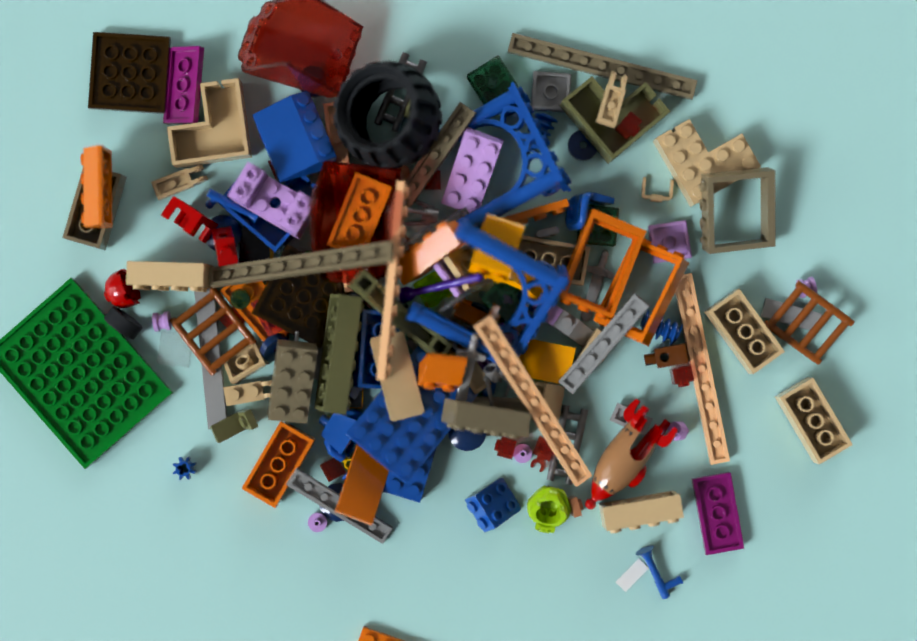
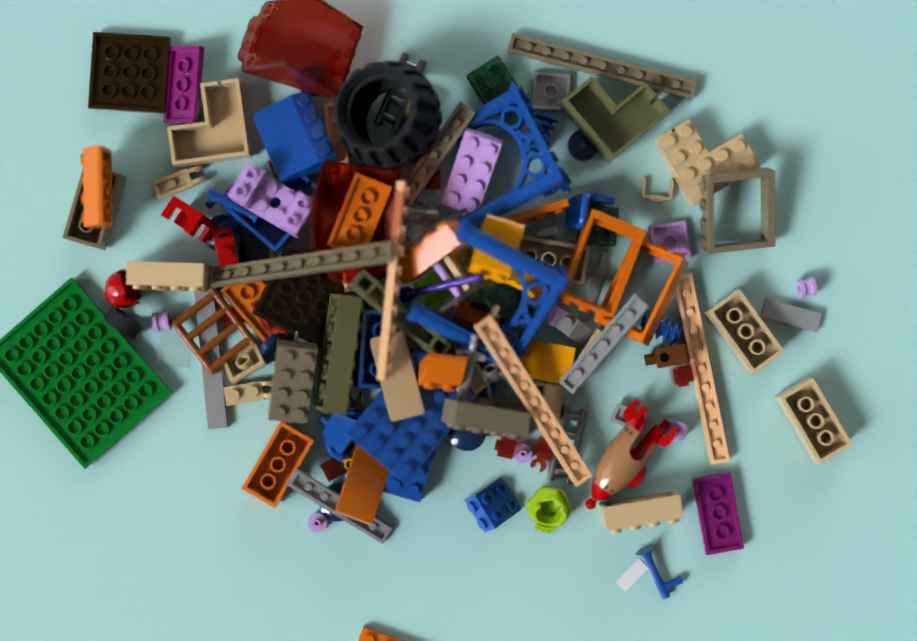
(189, 465): blue gear -> none
(233, 425): olive bracket -> none
(240, 298): clear green tile -> none
(576, 506): nougat plate -> none
(612, 101): tan hinge -> none
(629, 125): clear red plate -> none
(815, 299): dark orange bar -> none

